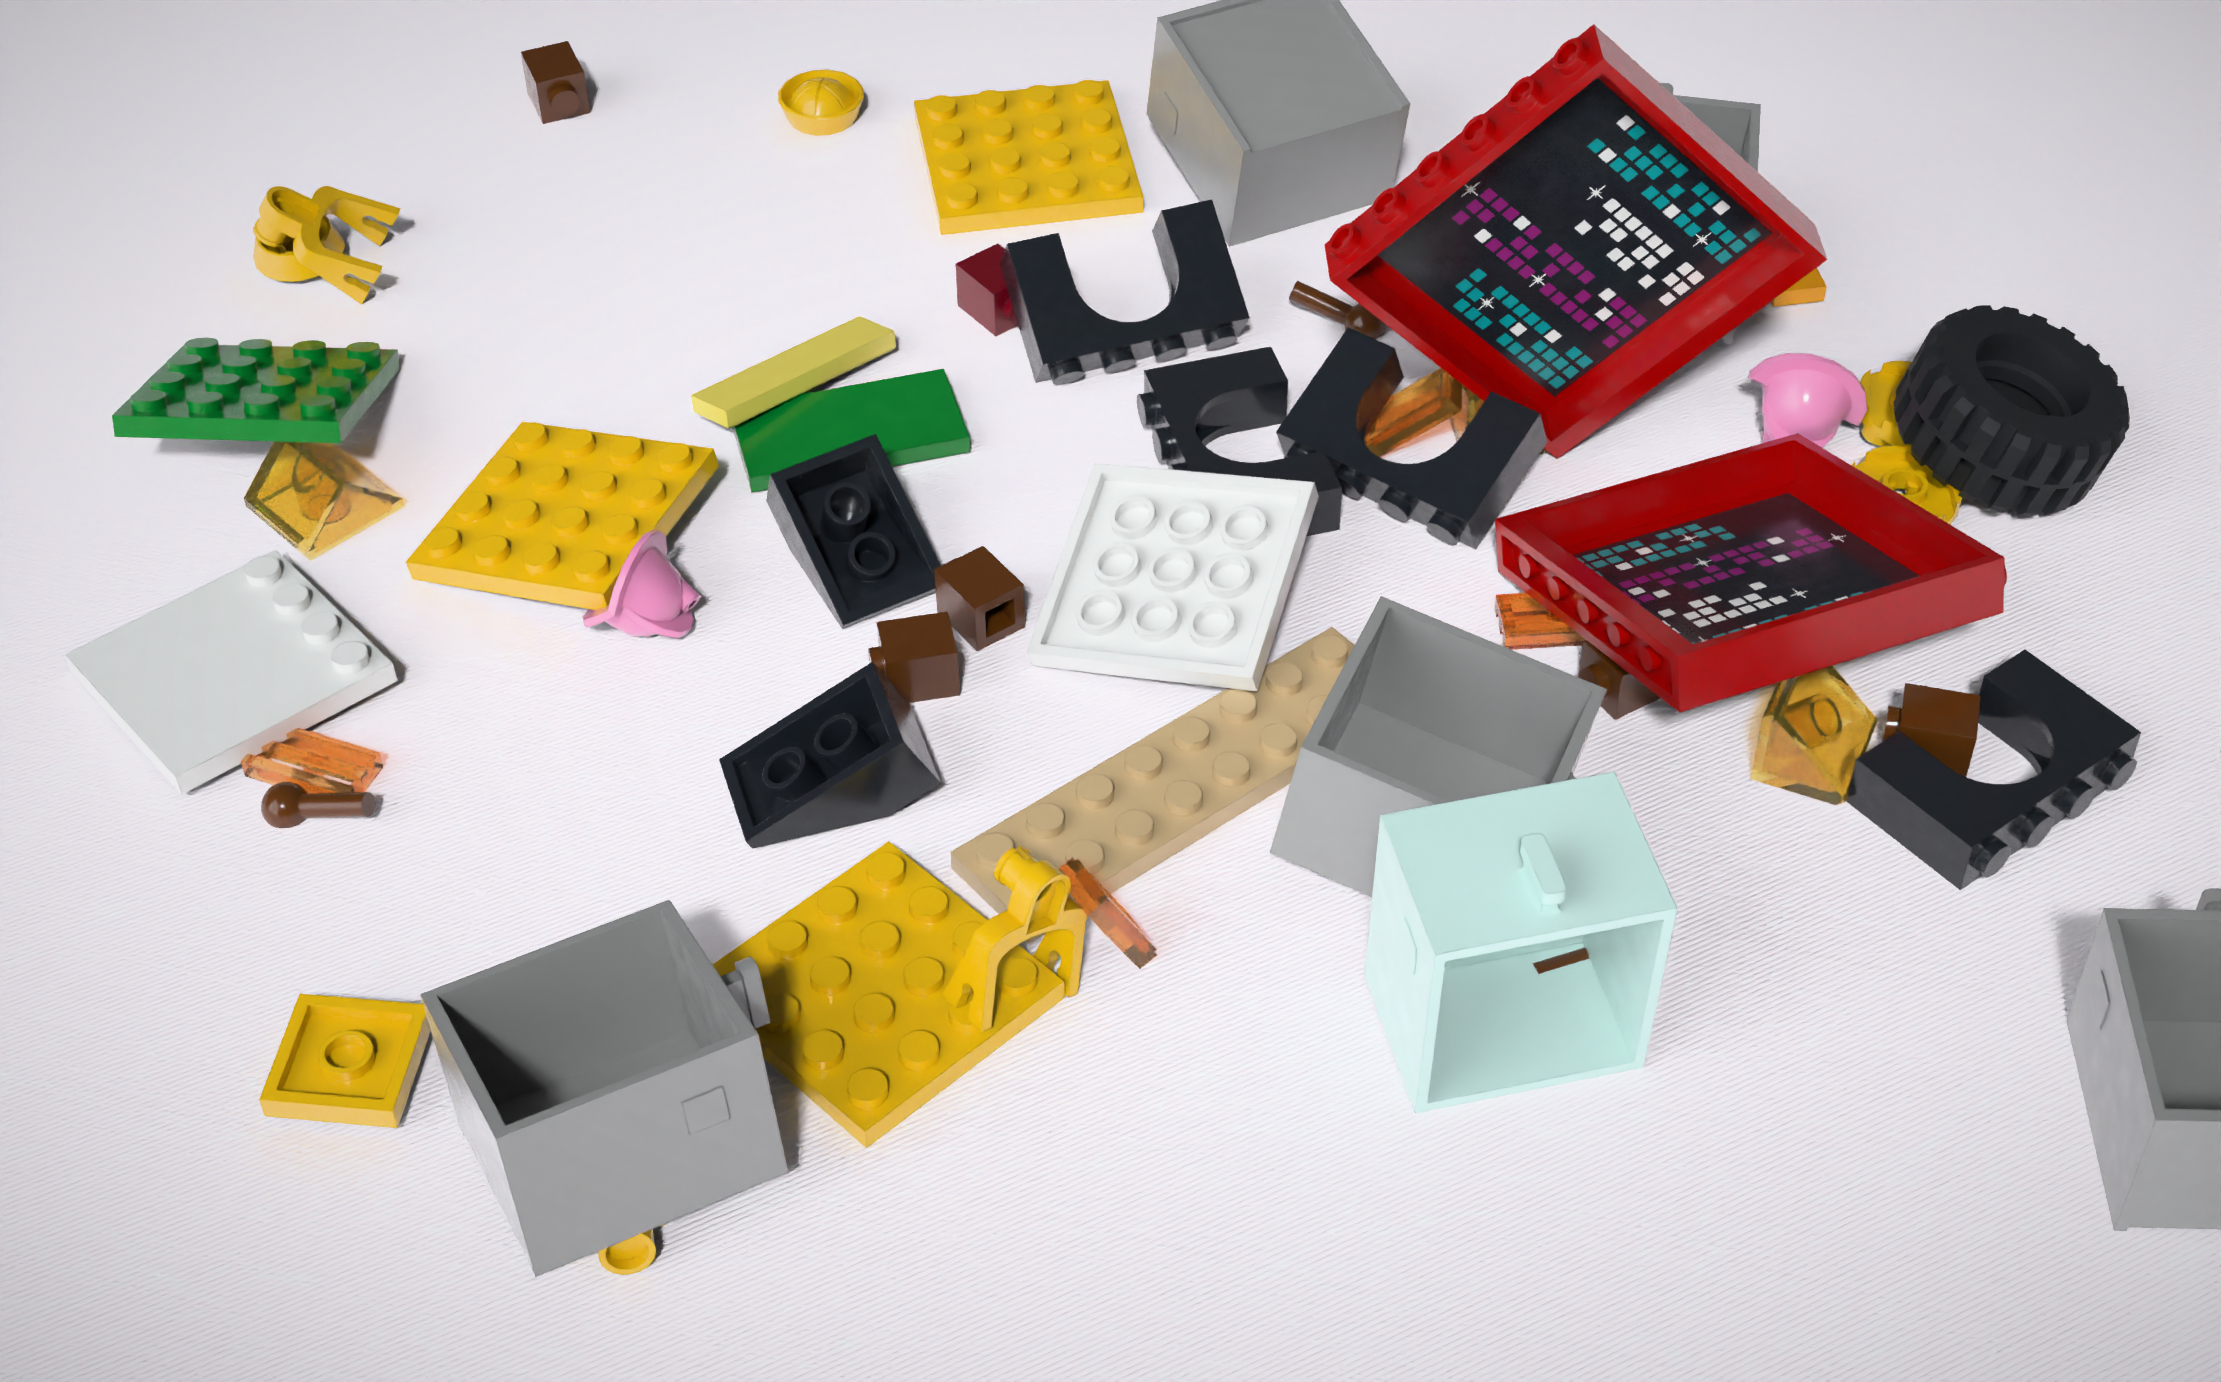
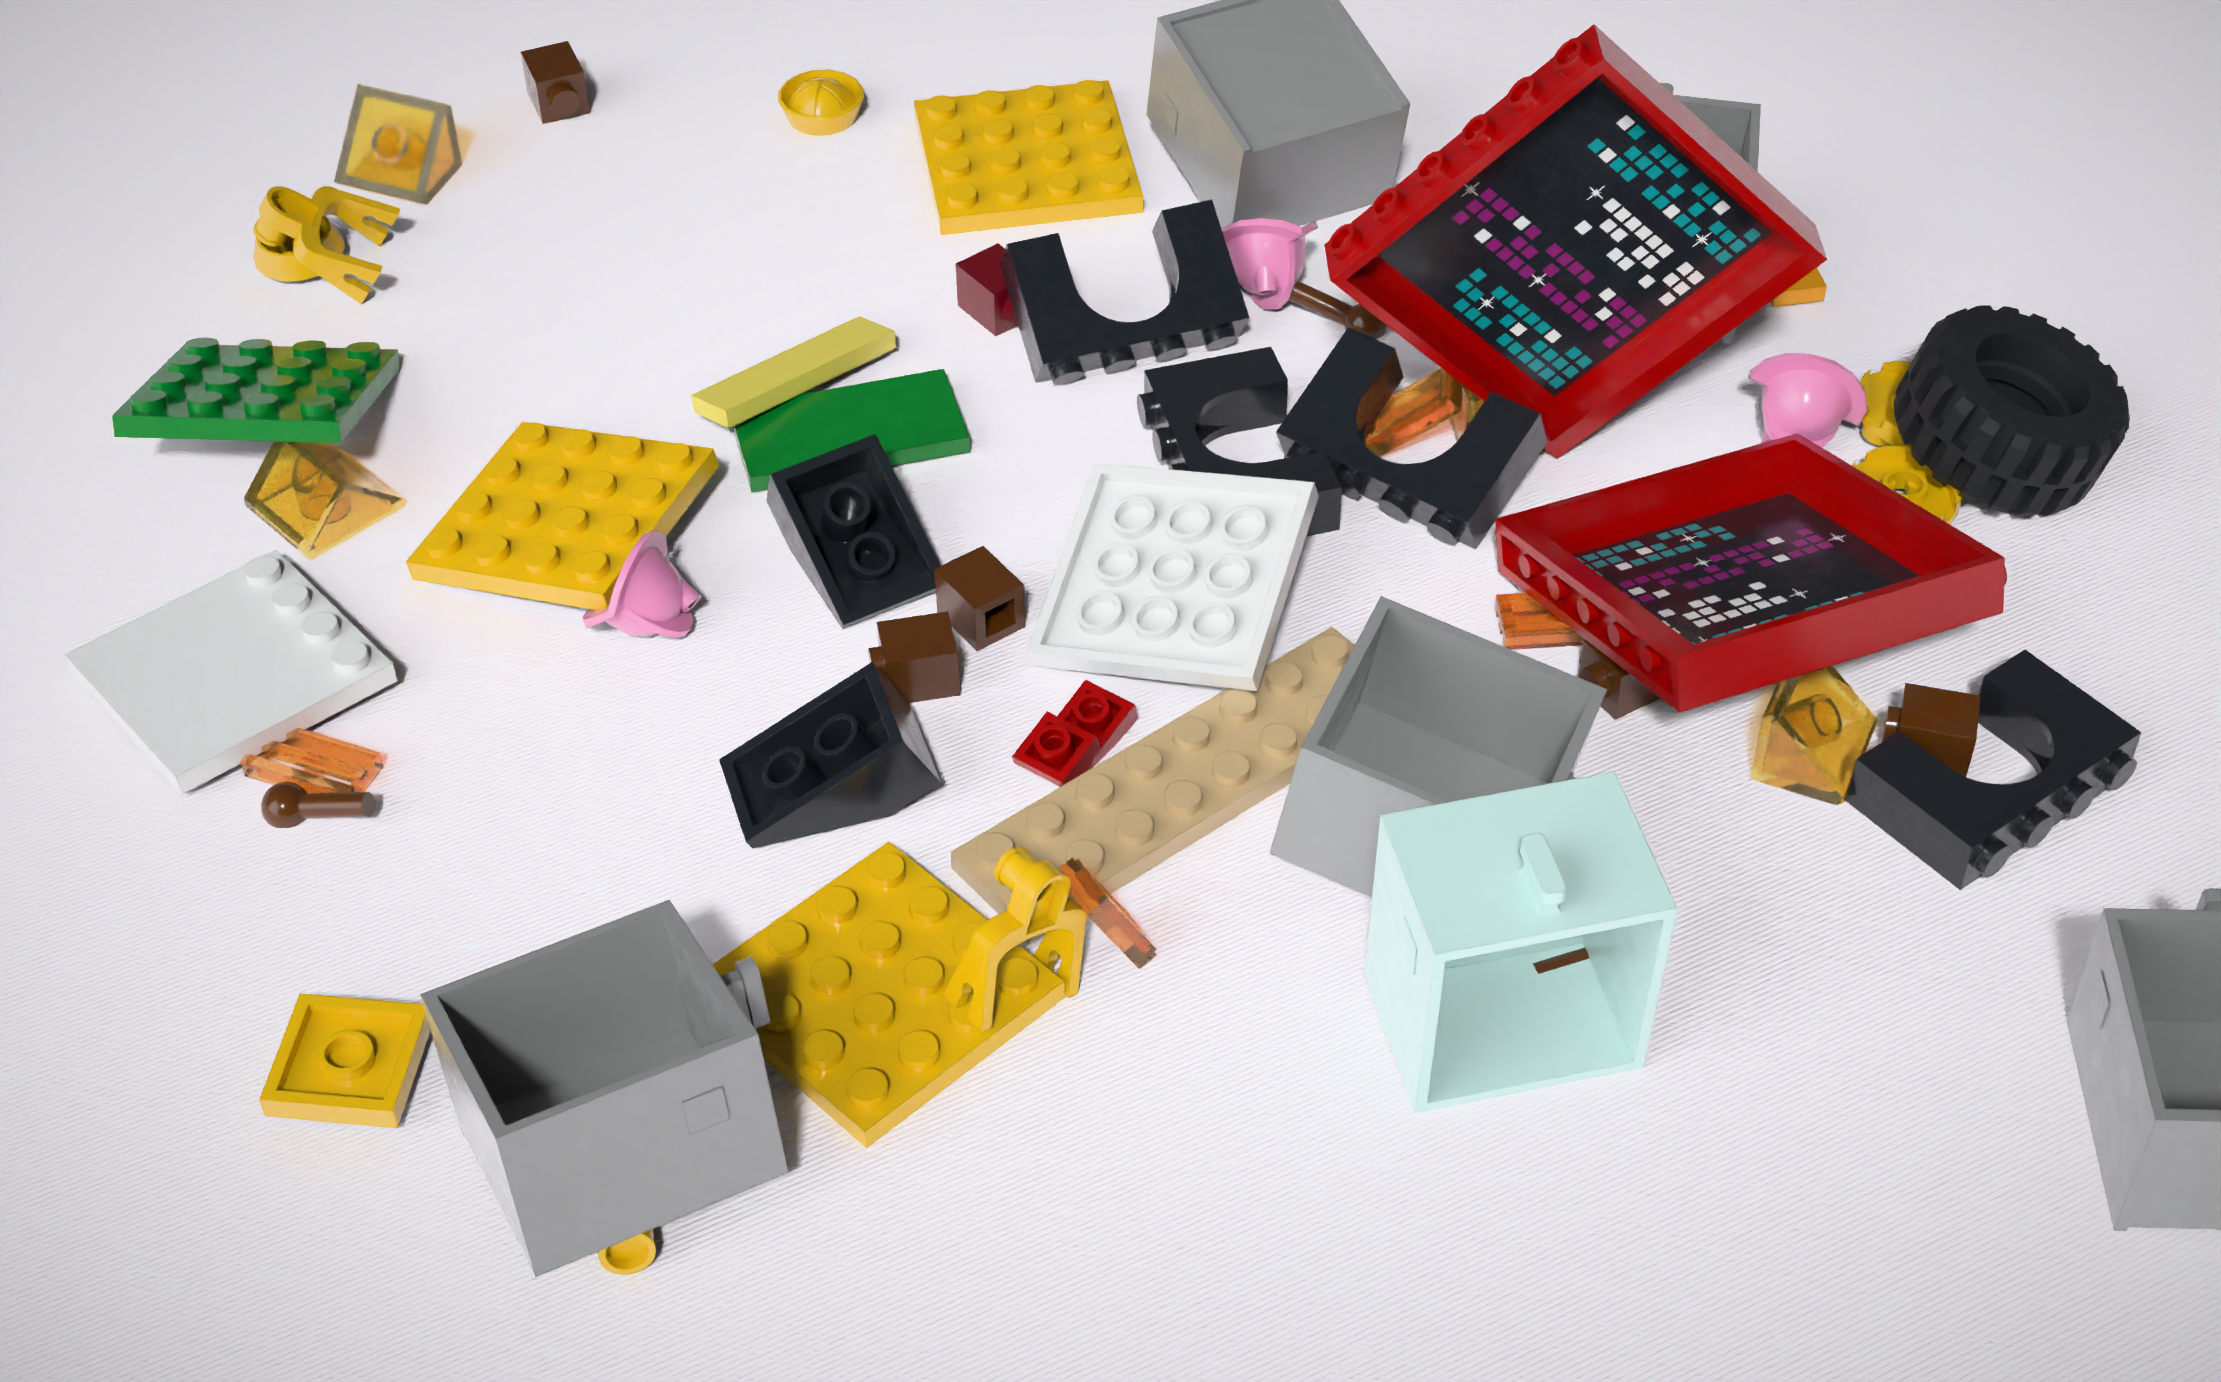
(398, 145): none -> clear yellow slope
(1078, 737): none -> red slope
(1267, 257): none -> bright pink helmet

